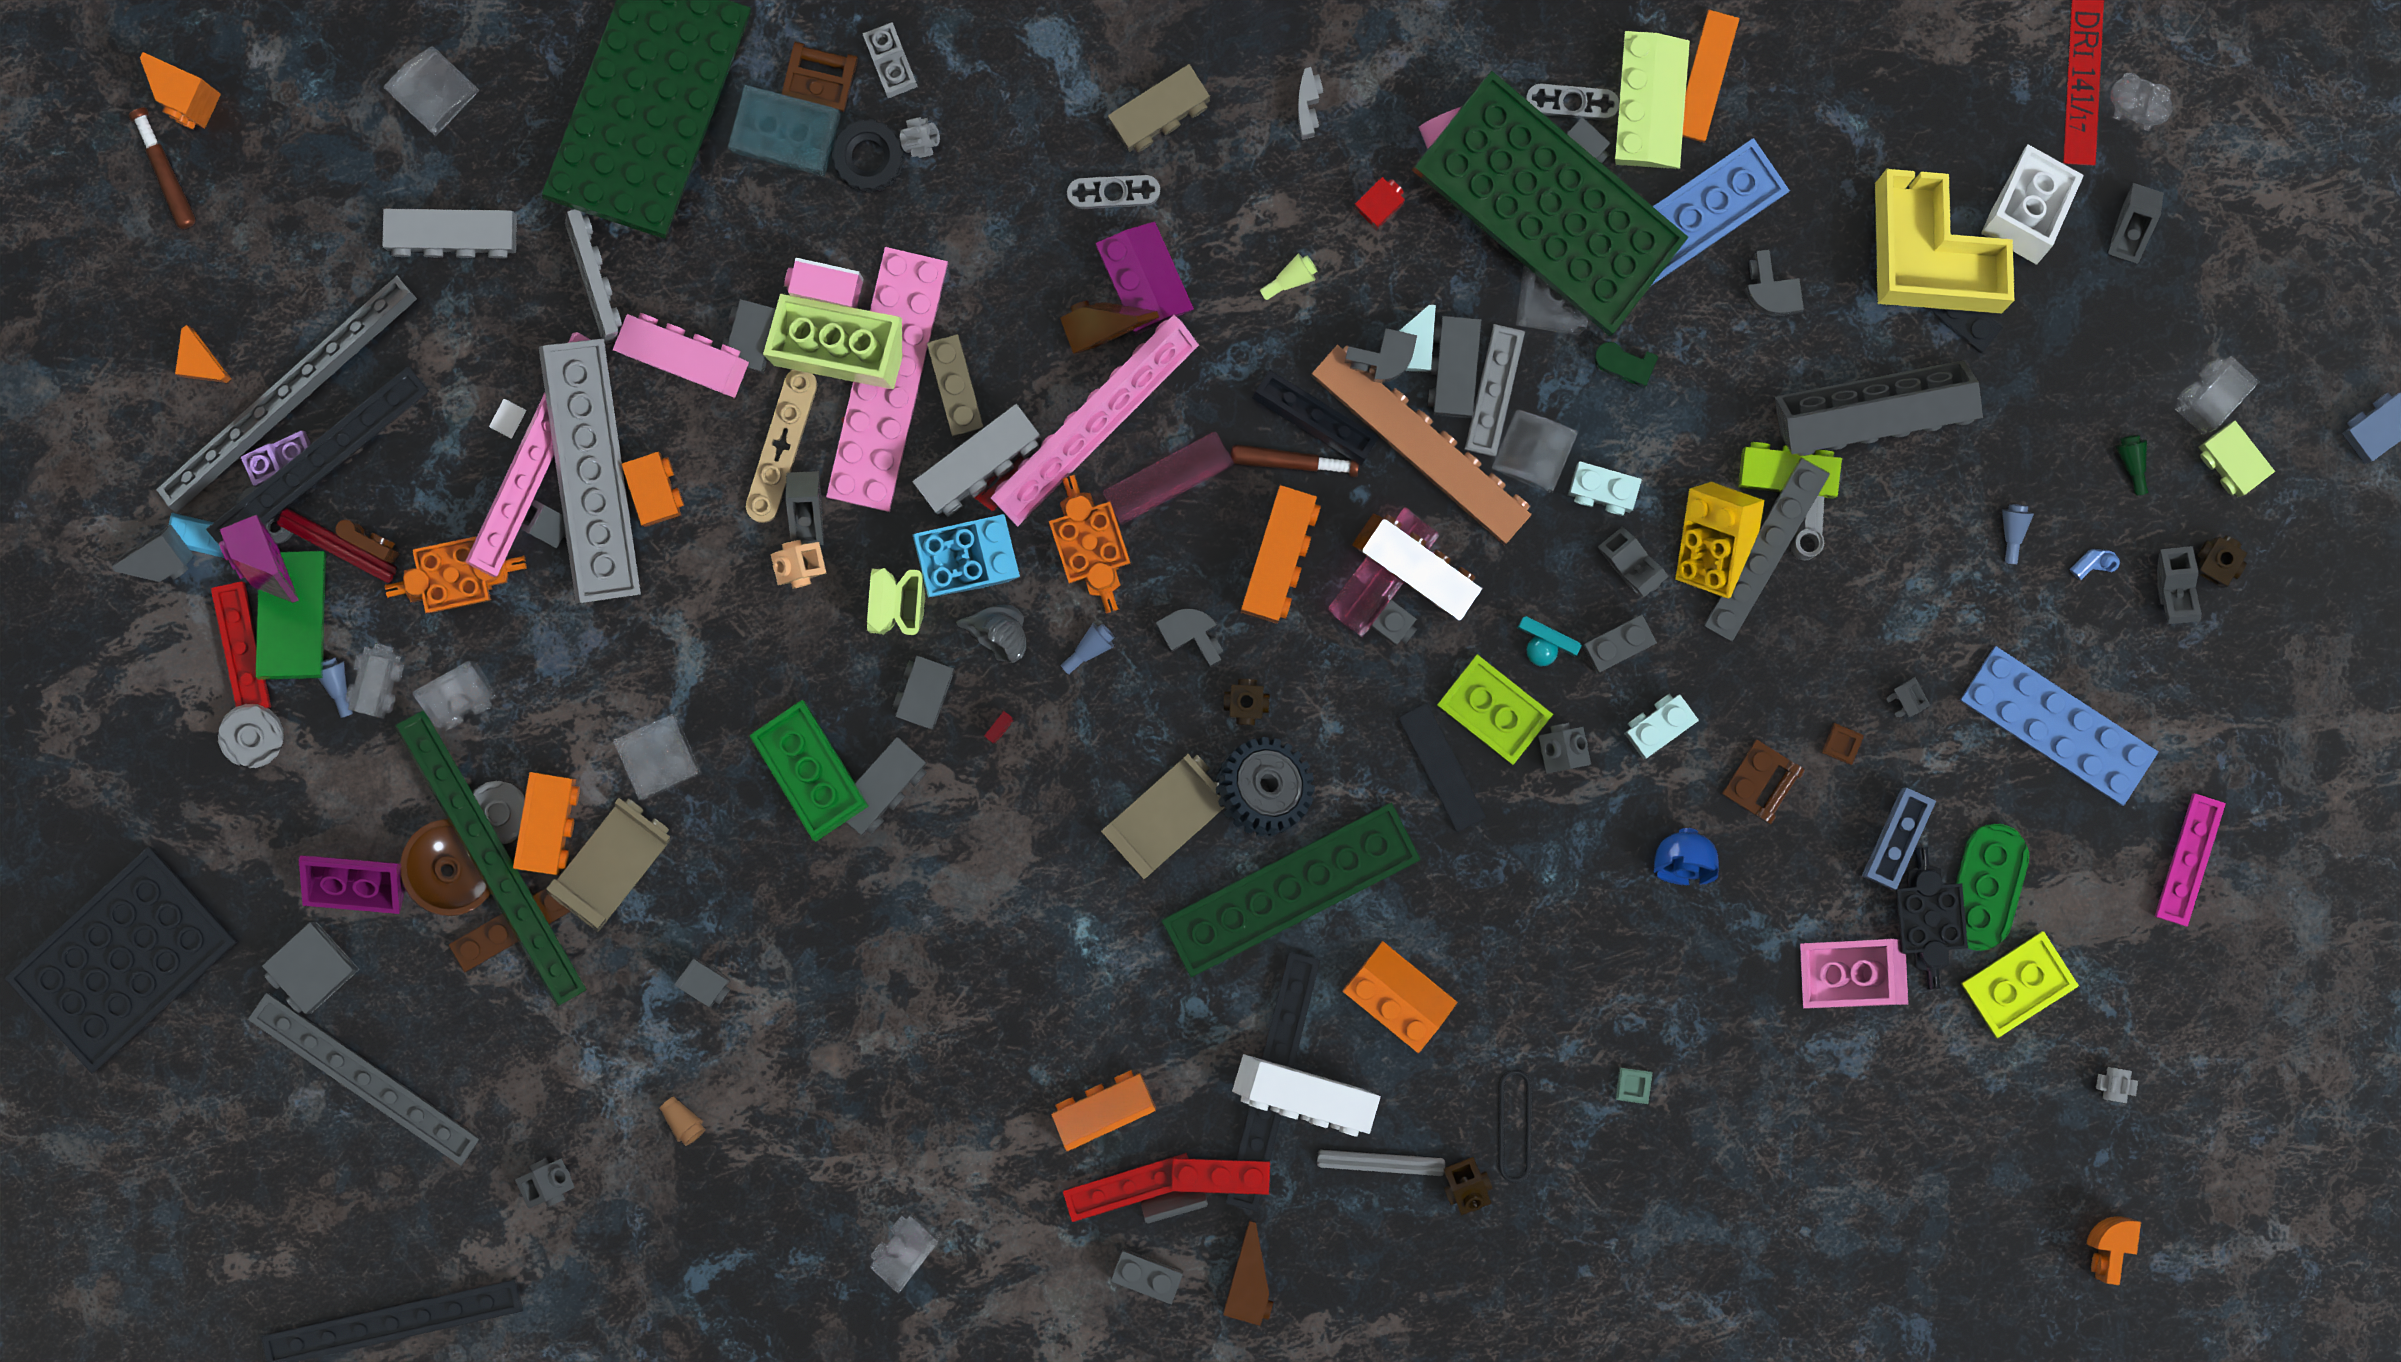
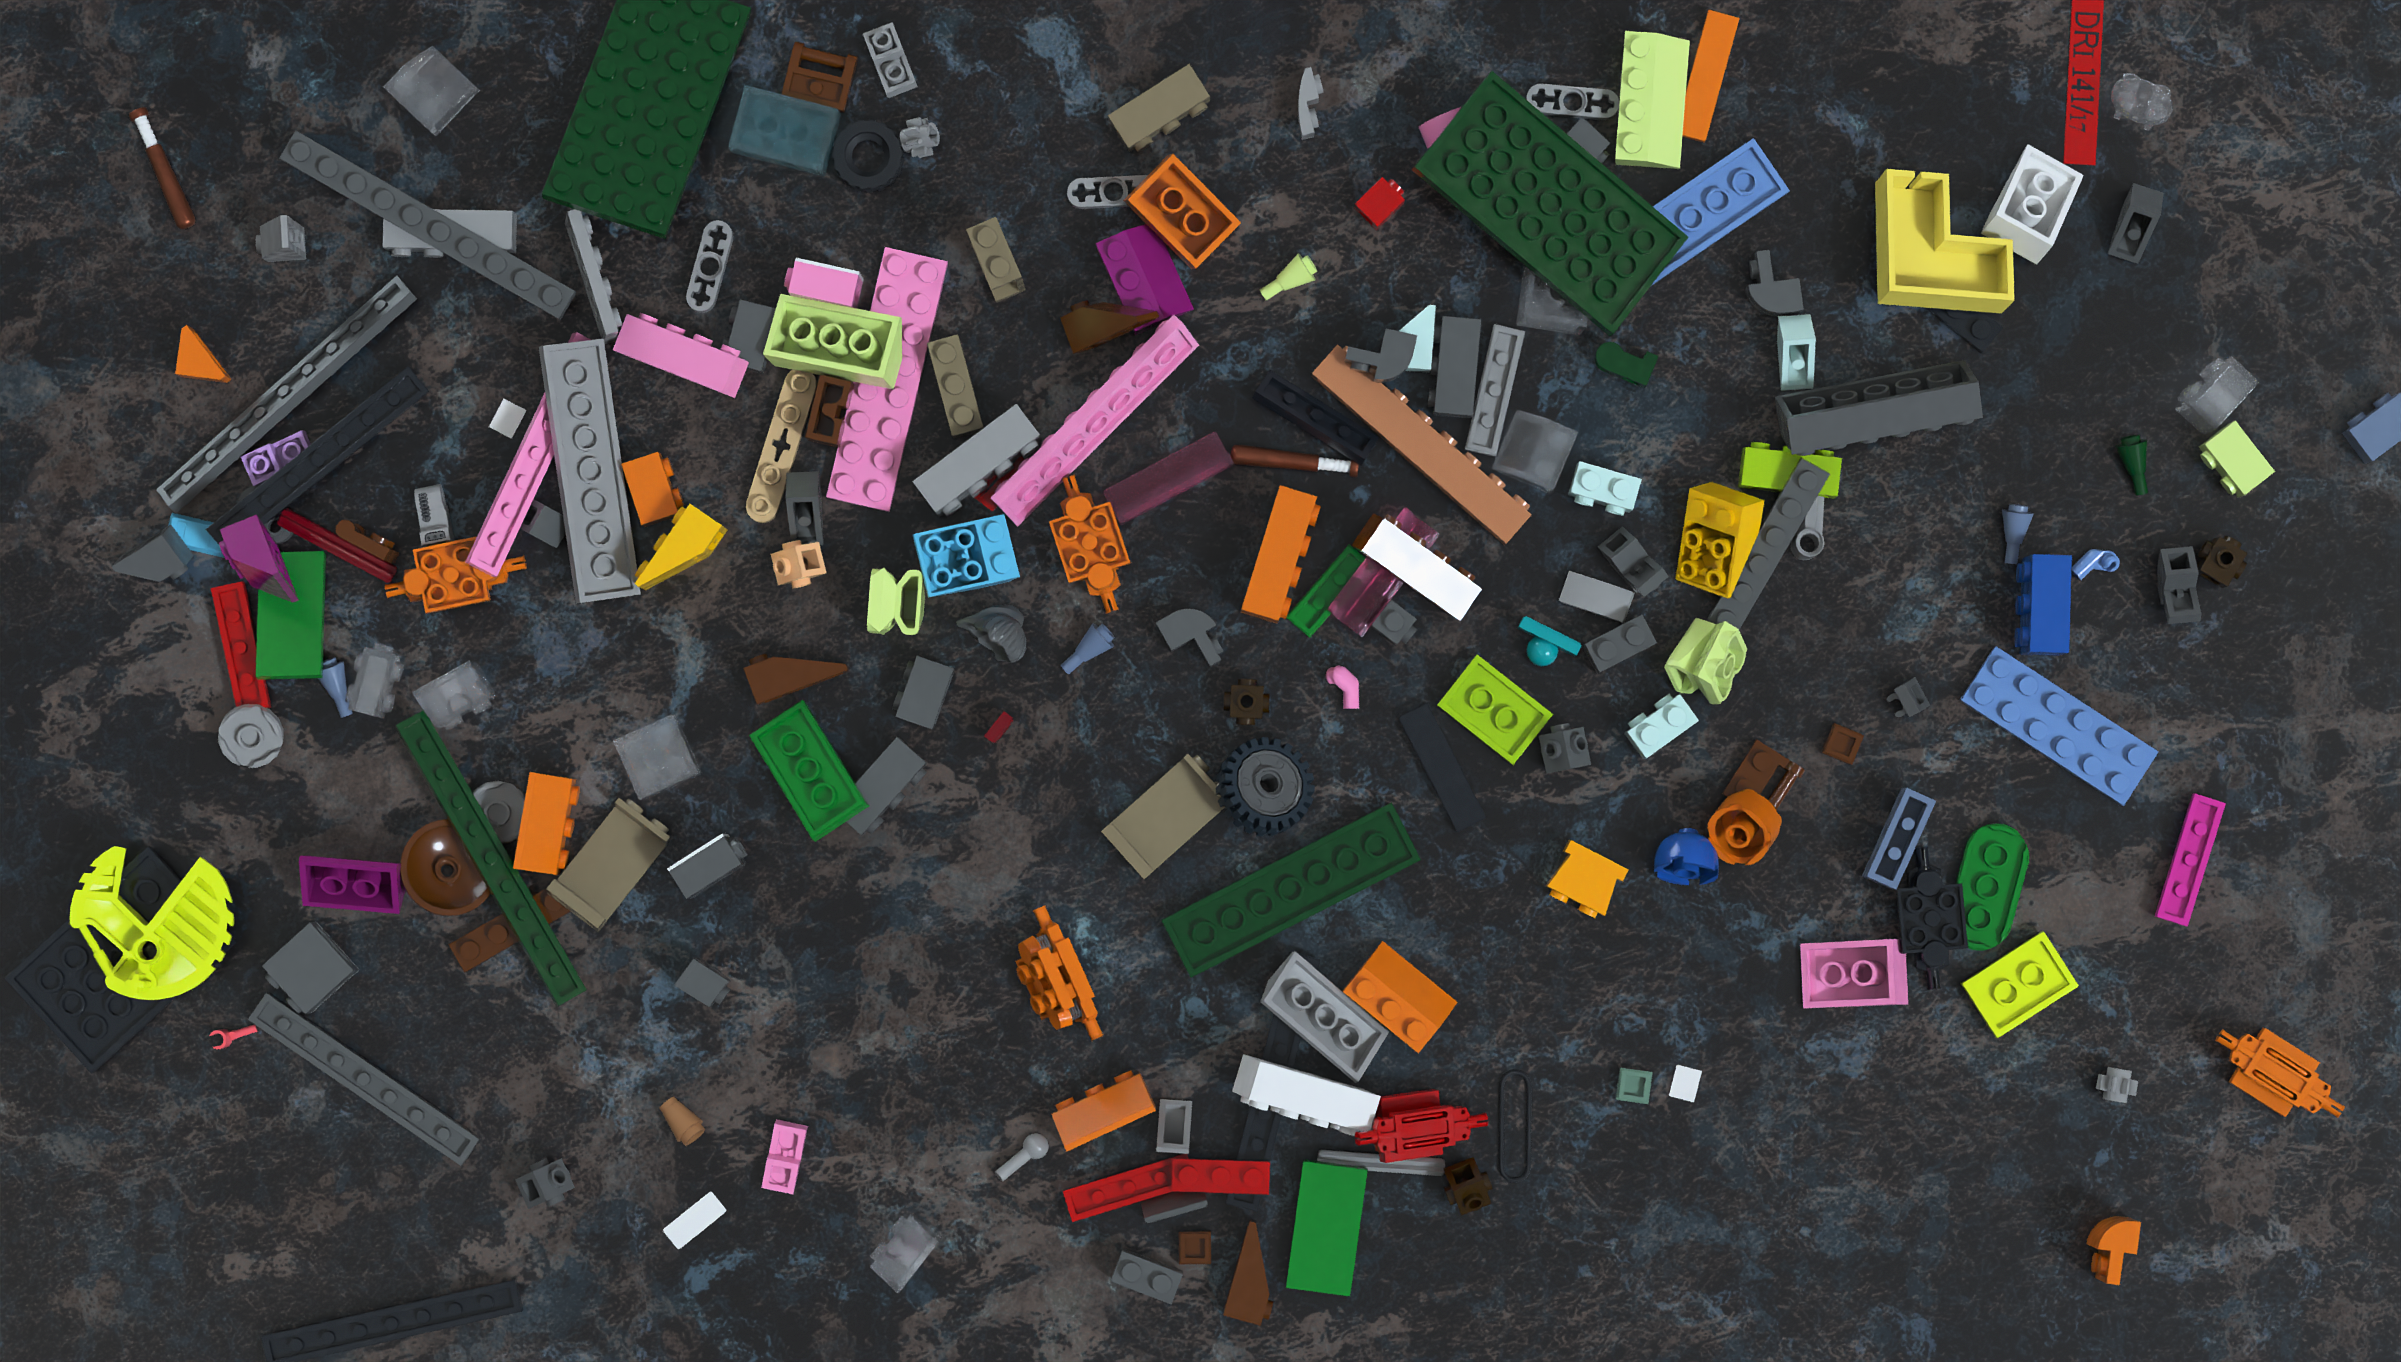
(180, 93): orange slope -> none
(184, 930): none -> neon yellow piece
(228, 1036): none -> coral hand
(281, 240): none -> light grey slope
(428, 225): none -> dark grey plate
(433, 516): none -> light grey leg
(687, 543): none -> yellow slope
(694, 1220): none -> white sticker
(708, 865): none -> dark grey piece
(724, 245): none -> light grey beam
(782, 676): none -> reddish brown slope
(784, 1156): none -> bright pink slope
(824, 422): none -> reddish brown brick
(996, 259): none -> dark tan panel
(1034, 1147): none -> light grey bar
(1056, 978): none -> orange piece
(1174, 1126): none -> light grey slope
(1182, 211): none -> orange brick
(1194, 1247): none -> reddish brown tile
(1313, 607): none -> green tile
(1324, 1016): none -> light grey slope
(1326, 1227): none -> green tile
(1347, 683): none -> bright pink arm
(1417, 1126): none -> red piece
(1586, 879): none -> light orange hips
(1596, 597): none -> light grey slope
(1685, 1083): none -> white sticker
(1707, 659): none -> yellowish green piece
(1744, 827): none -> orange brick
(1796, 352): none -> light aqua slope
(2044, 605): none -> blue brick
(2277, 1073): none -> orange piece

